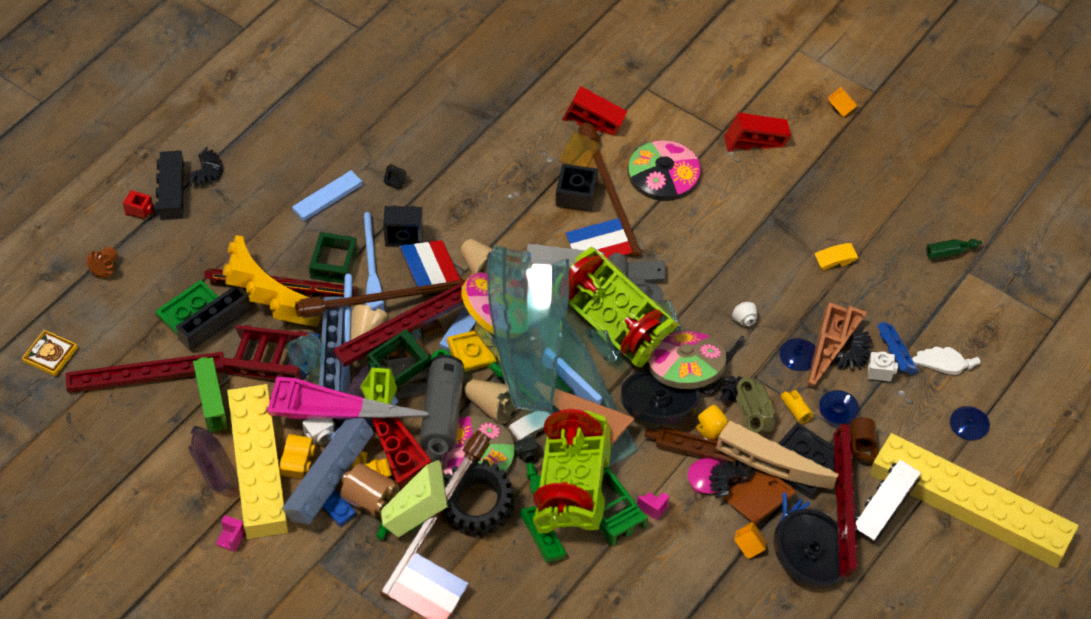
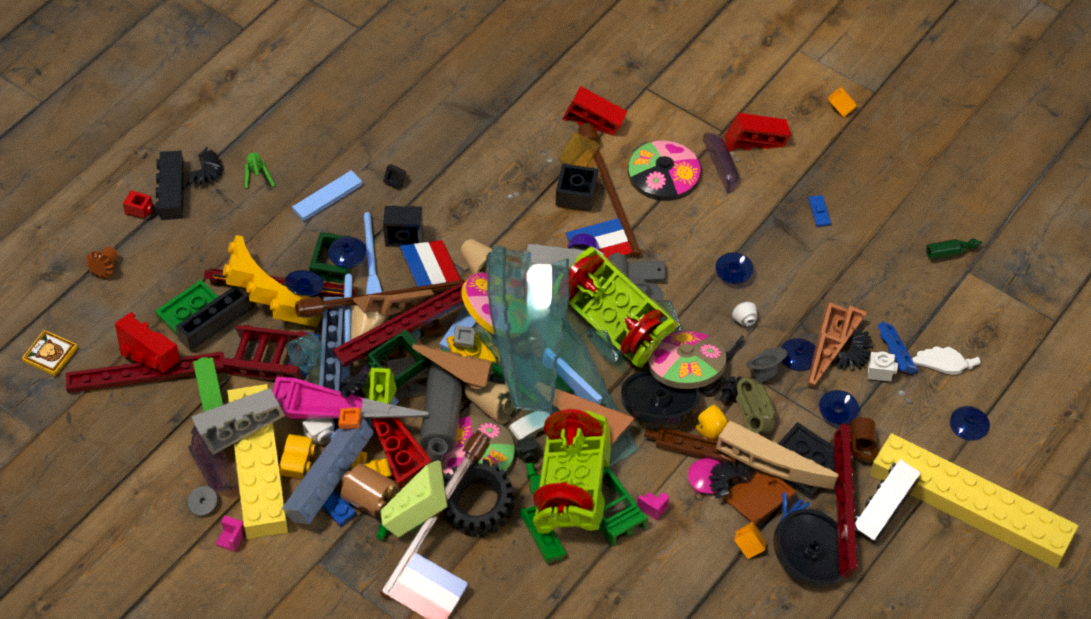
(144, 345): none -> red wedge
(202, 500): none -> dark grey piece
(237, 419): none -> light grey wedge
(254, 164): none -> bright green plant
(304, 283): none -> clear blue dish
(347, 257): none -> clear blue dish
(350, 418): none -> orange tile
(352, 384): none -> black hair
(393, 303): none -> medium nougat wedge
(463, 336): none -> light grey plate
(468, 368): none -> medium nougat wedge
(583, 239): none -> dark purple helmet
(722, 160): none -> brick
(734, 262): none -> clear blue dish
(766, 363): none -> dark grey piece
(797, 406): yellow hinge -> none
(819, 211): none -> blue piece
(835, 255): yellow slope -> none

